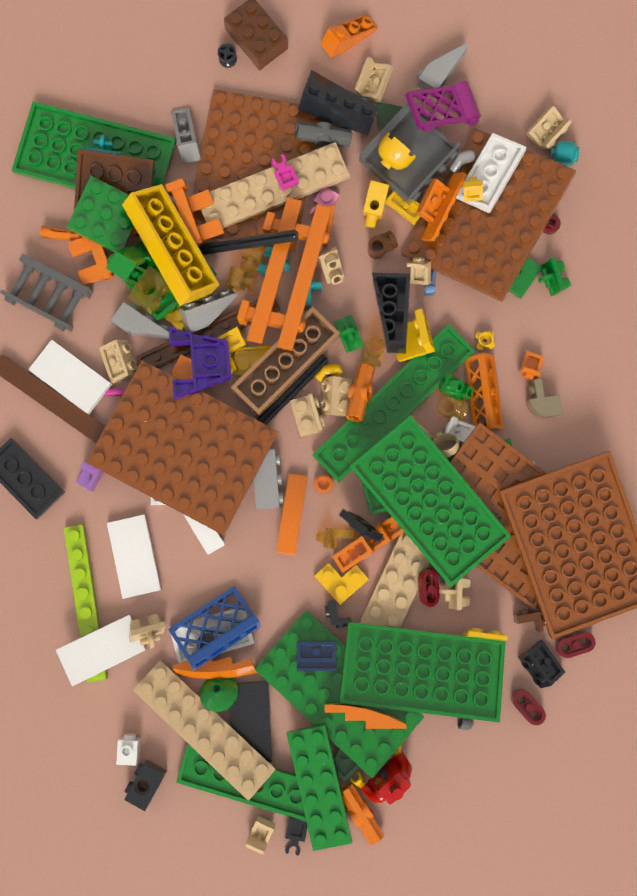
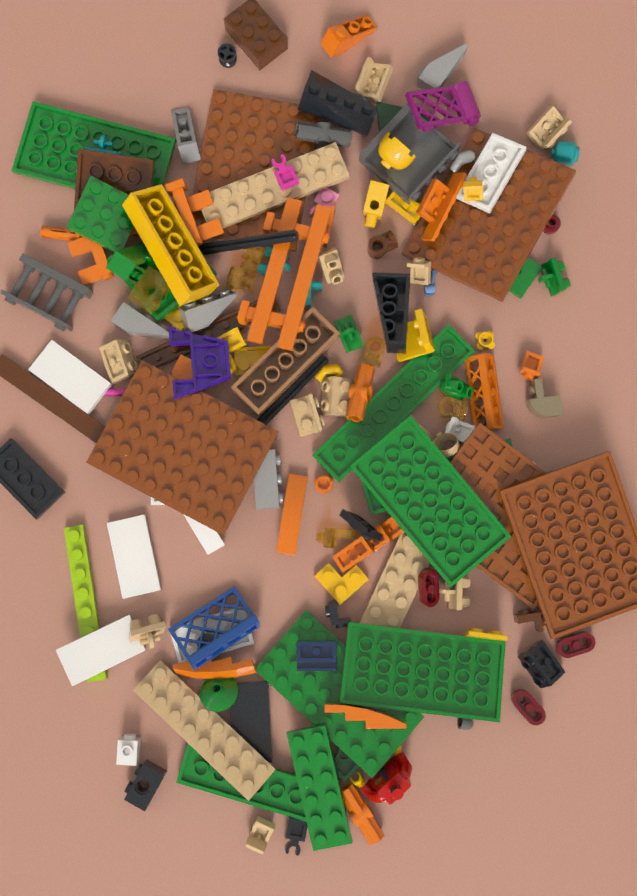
(89, 476): medium lavender panel -> none

